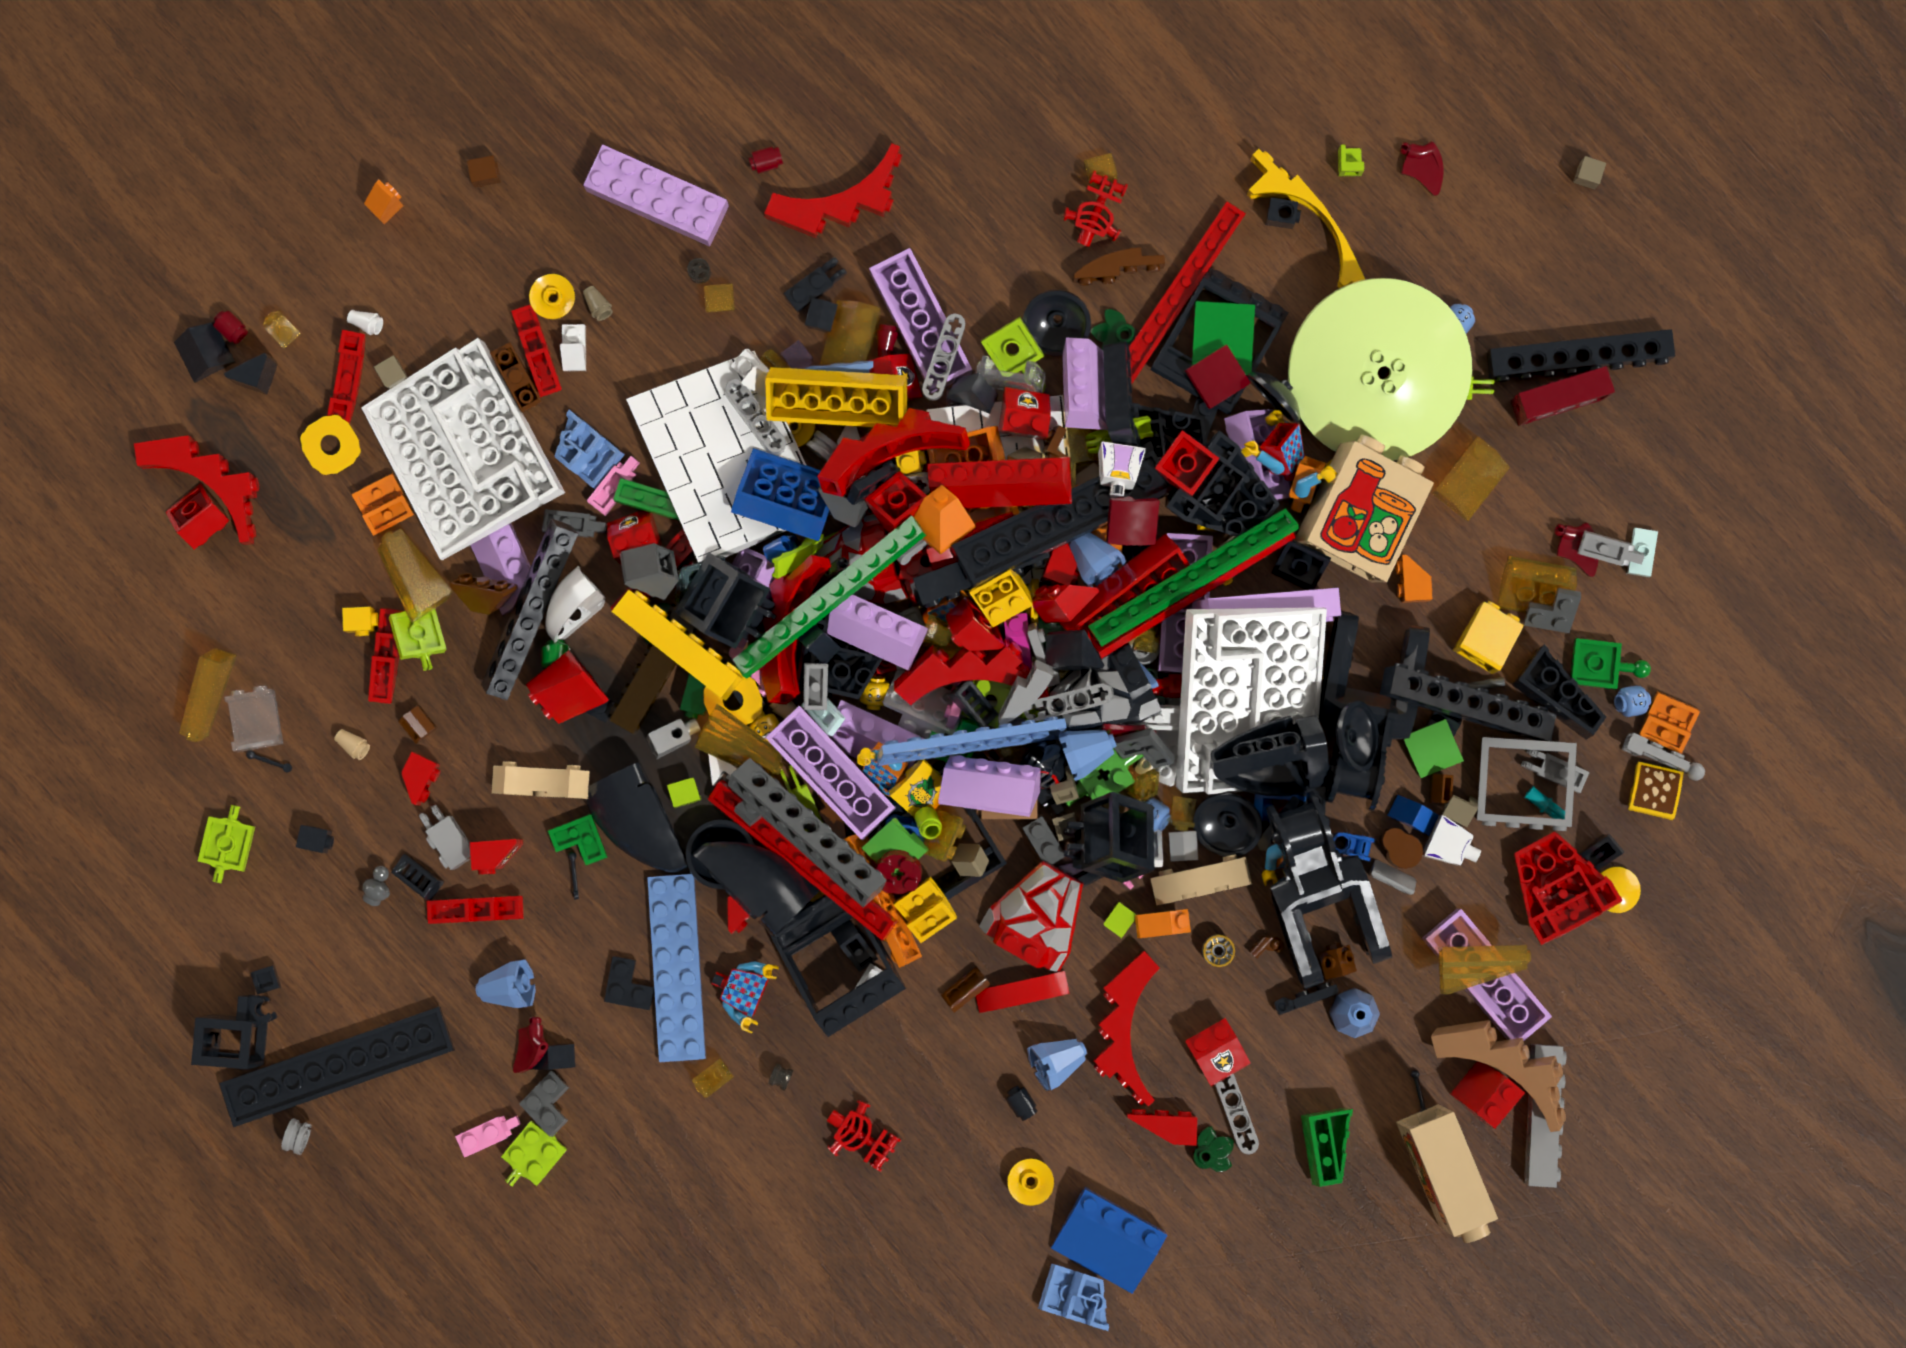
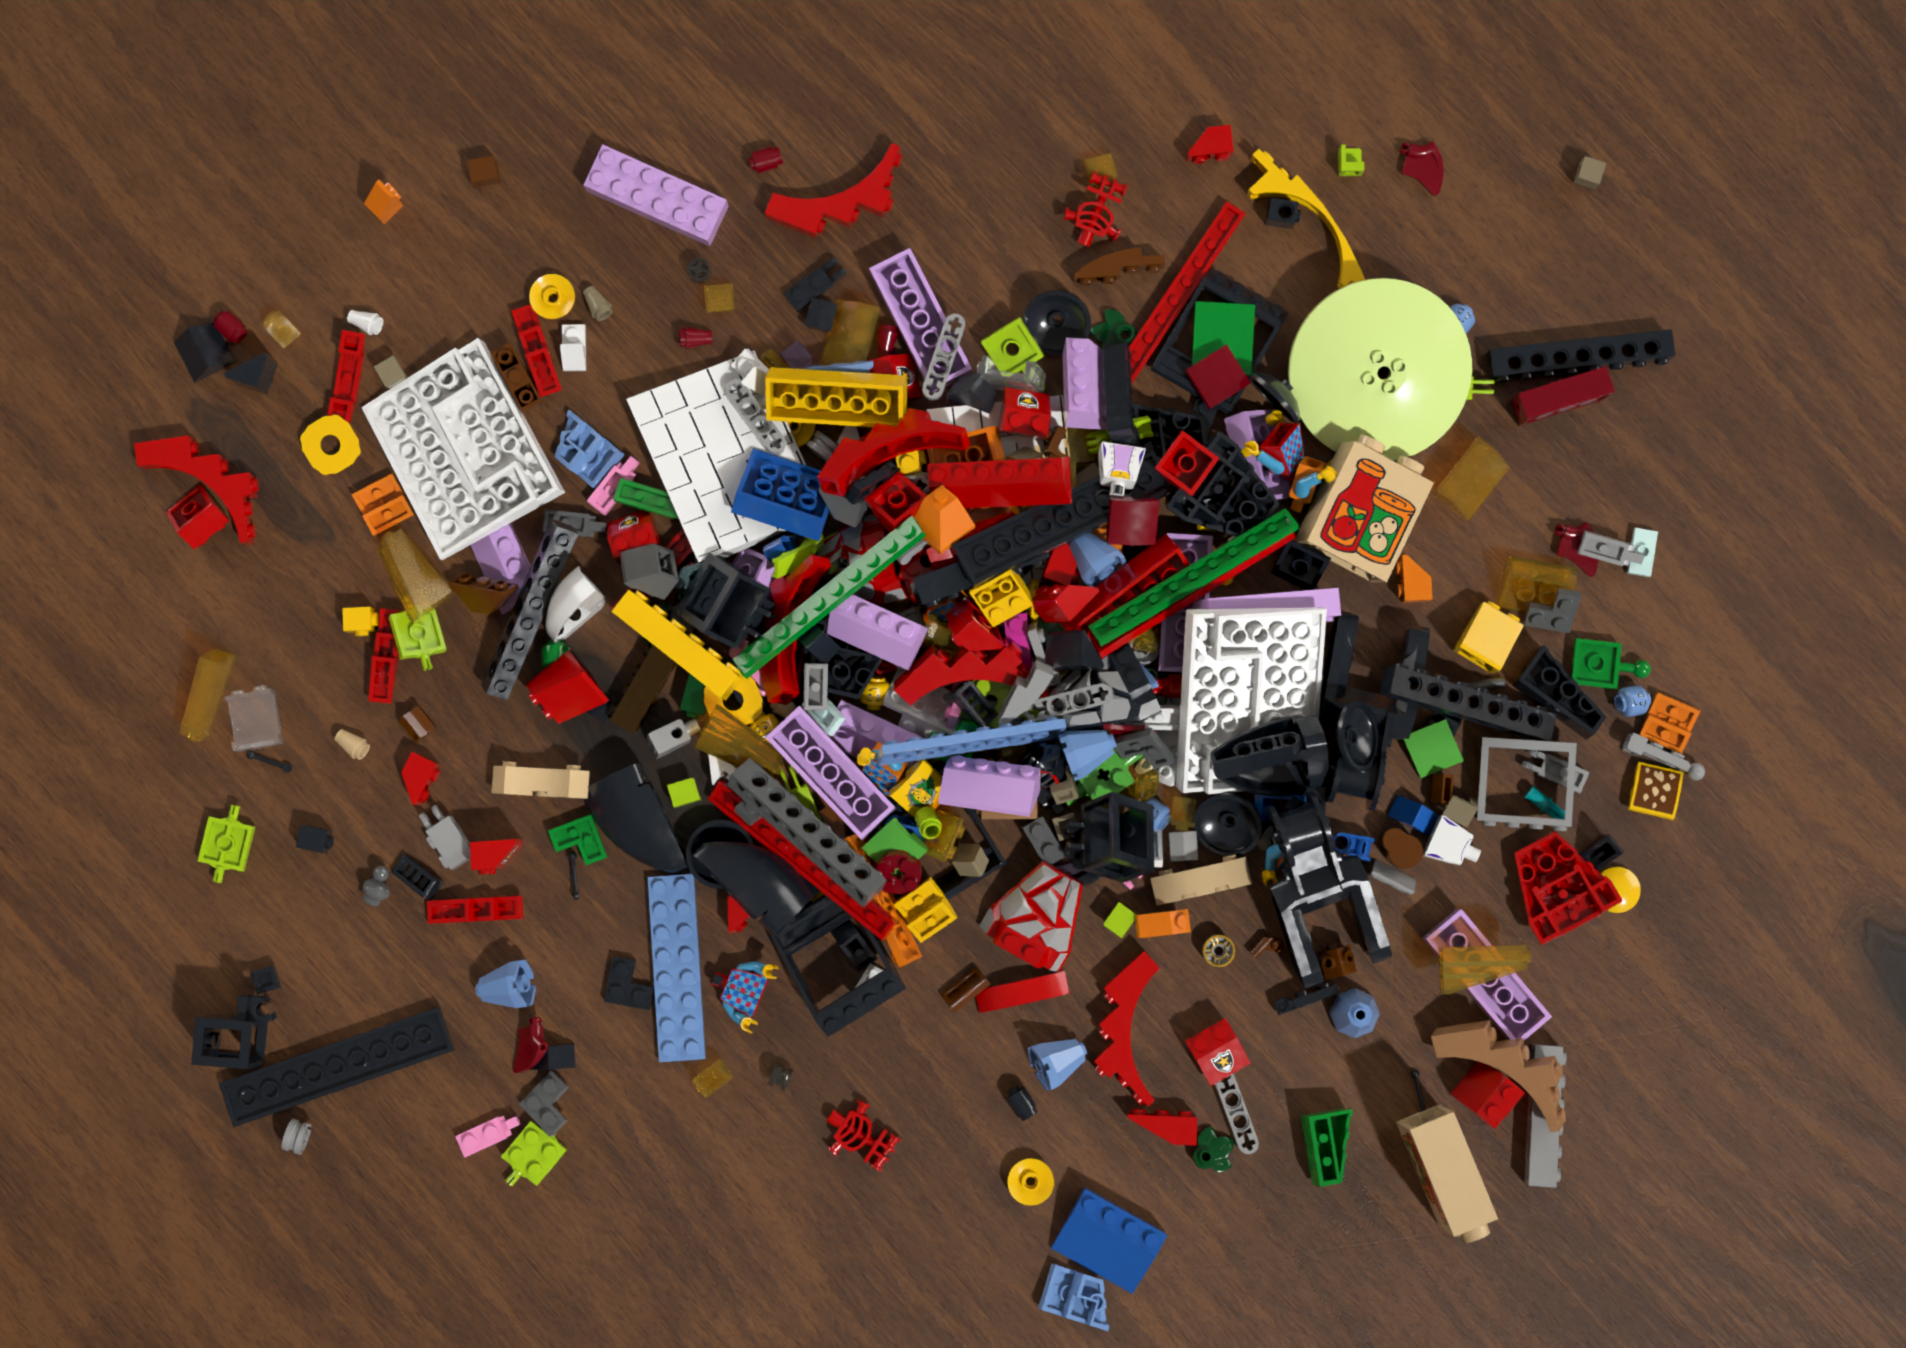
(694, 337): none -> dark red cone
(1213, 144): none -> red slope

